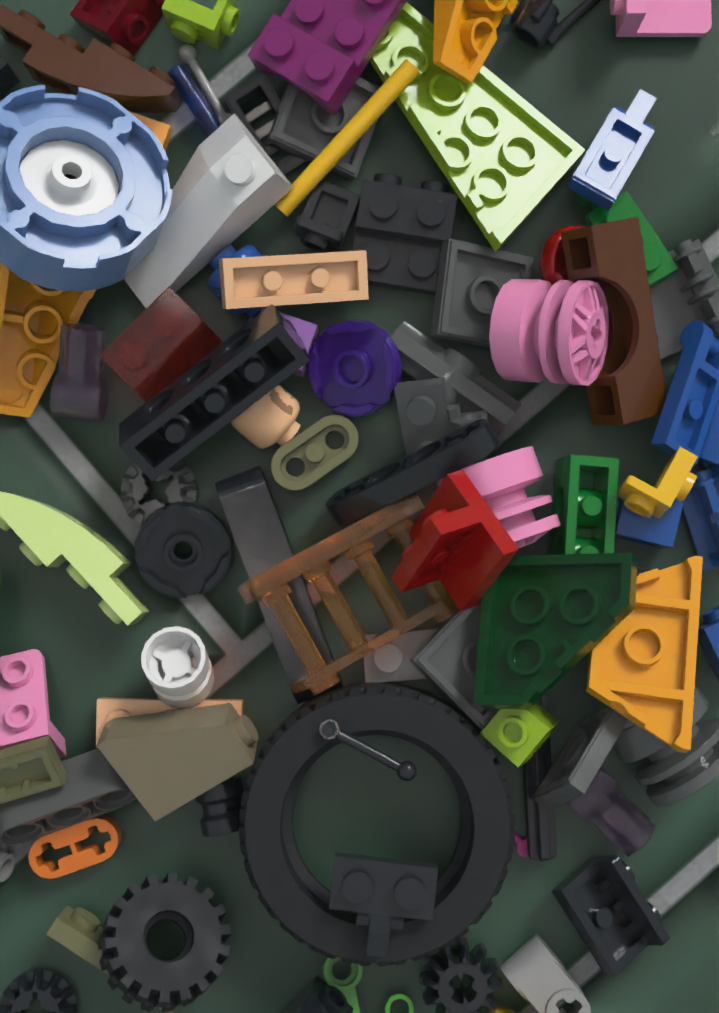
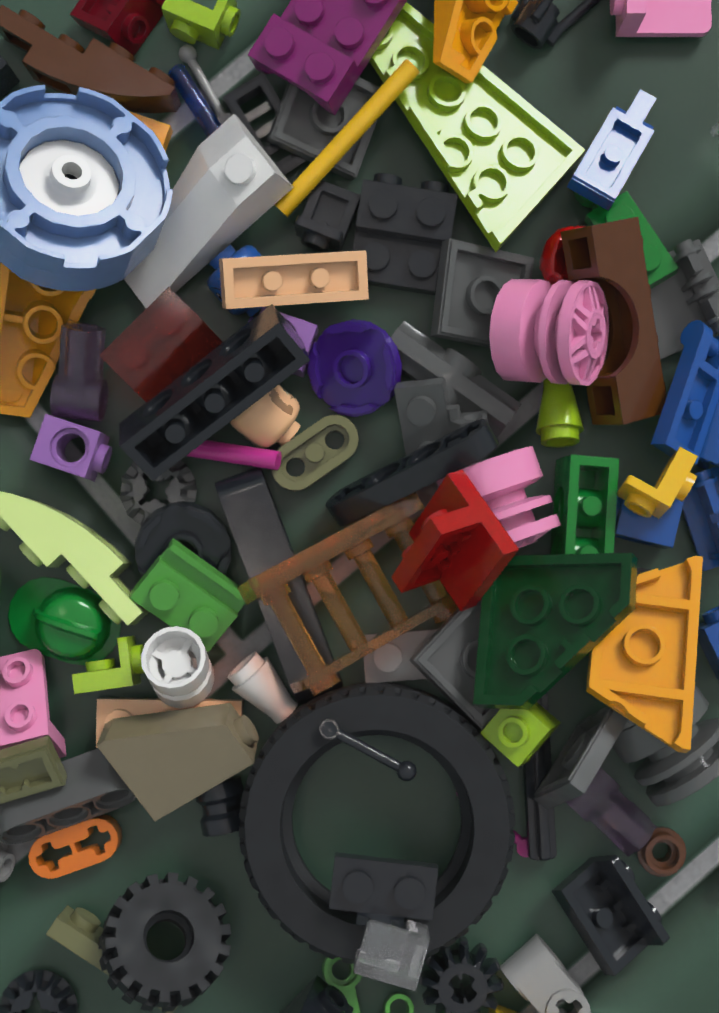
(54, 437): none -> medium lavender brick
(62, 621): none -> green piece
(104, 673): none -> lime bracket
(189, 594): none -> bright green plate
(238, 454): none -> dark pink bar
(262, 687): none -> white cone
(393, 953): none -> clear panel
(558, 416): none -> lime cone
(671, 861): none -> reddish brown plate

